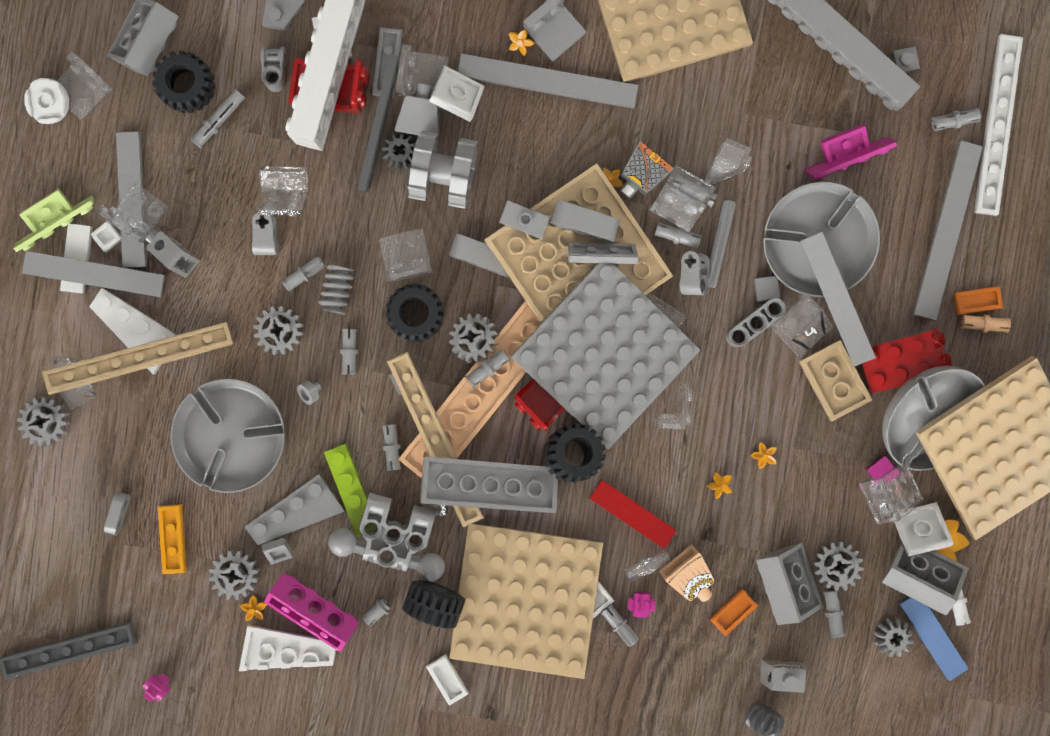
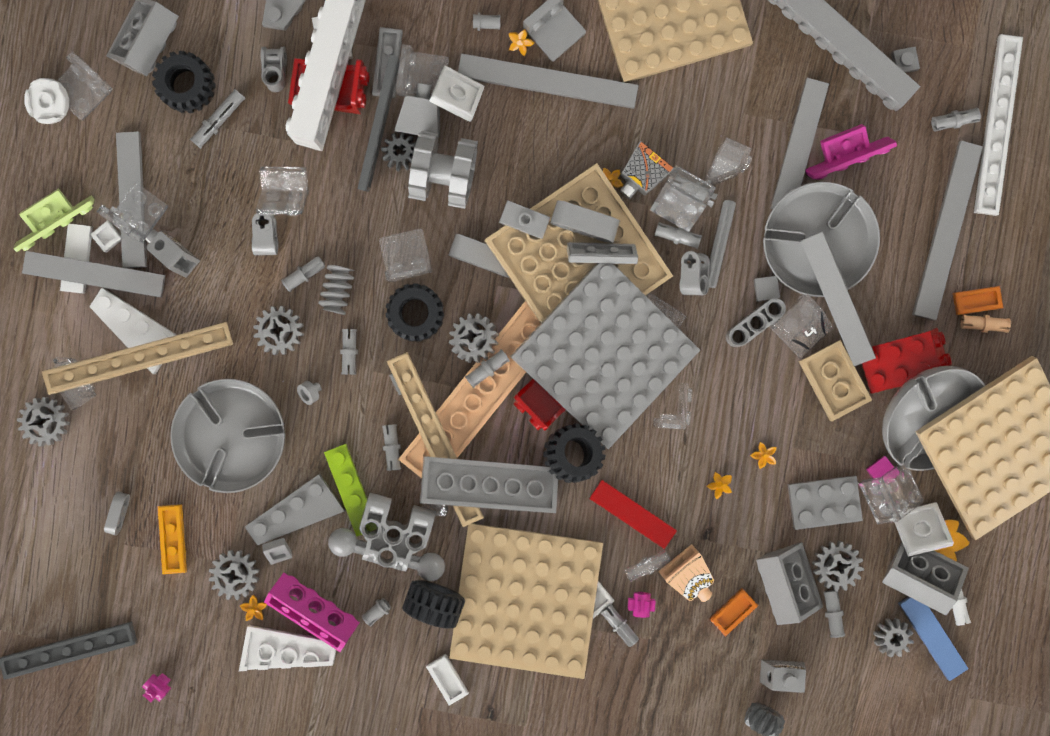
(486, 21): none -> light grey pin
(801, 138): none -> light grey tile
(825, 502): none -> light grey plate

